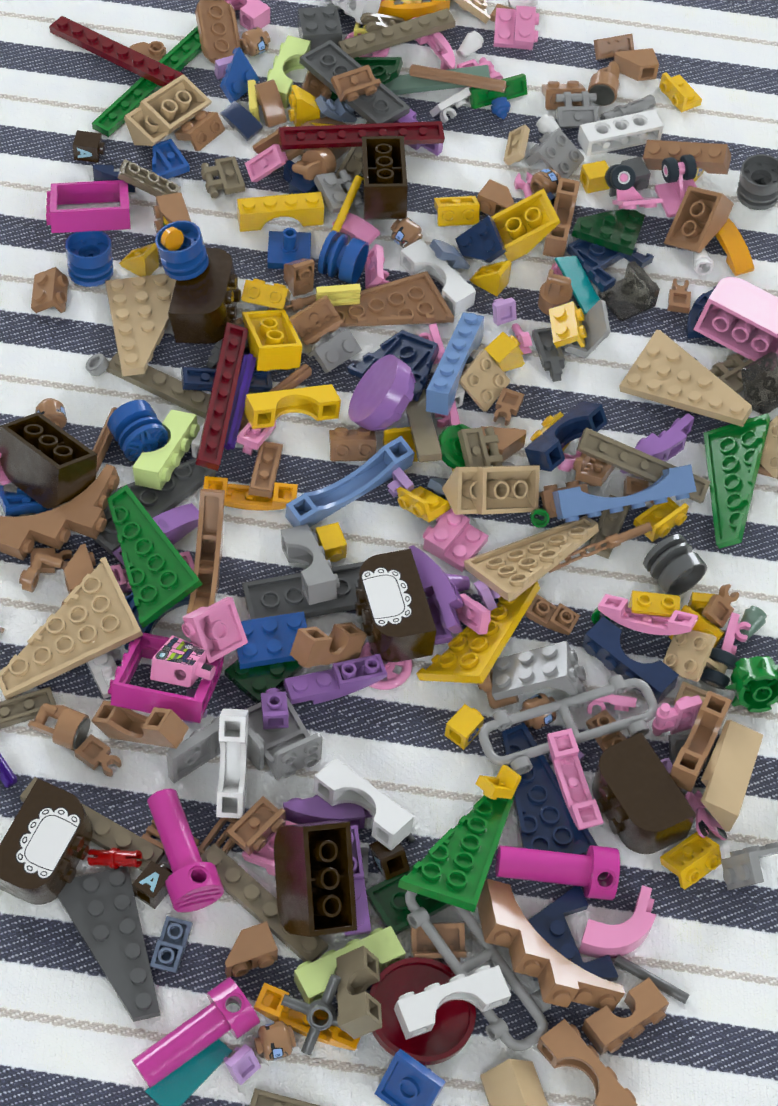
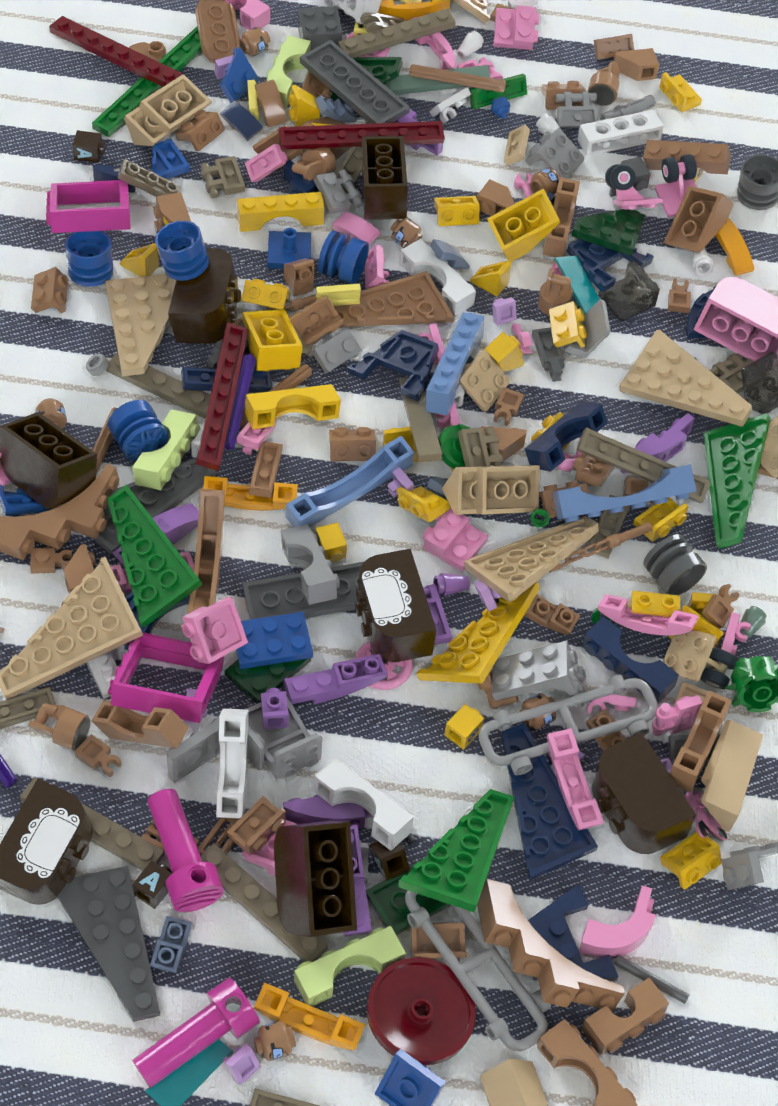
(30, 577): medium nougat plate -> none
(115, 858): red pin -> none
(172, 239): light orange tile -> none
(180, 663): bright pink torso -> none
(252, 949): medium nougat slope -> none
(308, 1009): dark grey bar -> none
(316, 648): medium nougat arch -> none
(347, 203): yellow bar -> none
(355, 83): medium nougat bracket -> none
(357, 1009): dark tan arch -> none
(382, 394): medium lavender piece -> none
(441, 589): medium lavender slope -> none
(474, 615): bright pink plate -> none
(481, 241): dark blue plate -> none
(483, 989): white arch -> none
(501, 786): yellow bracket -> none
(593, 176): yellow brick -> none
(595, 871): dark pink piece -> none

